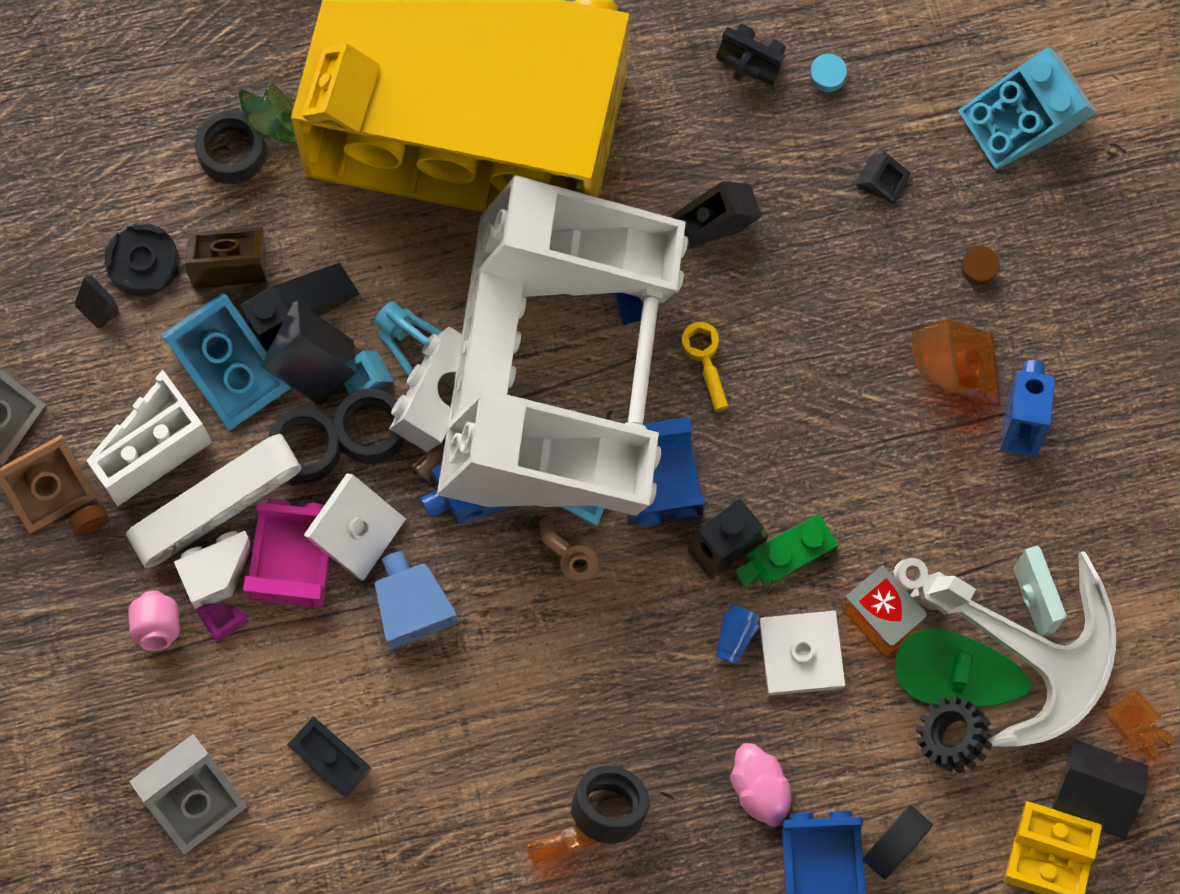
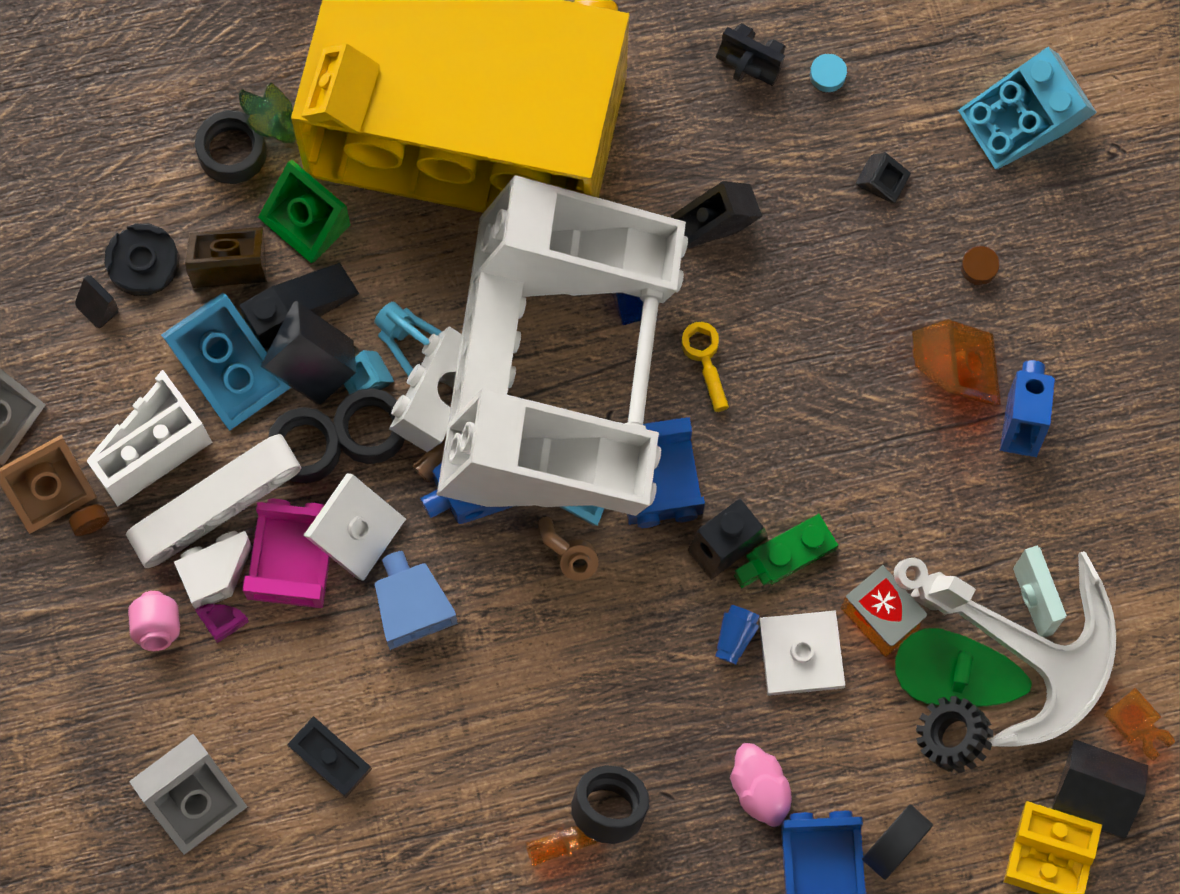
(304, 213): none -> green slope

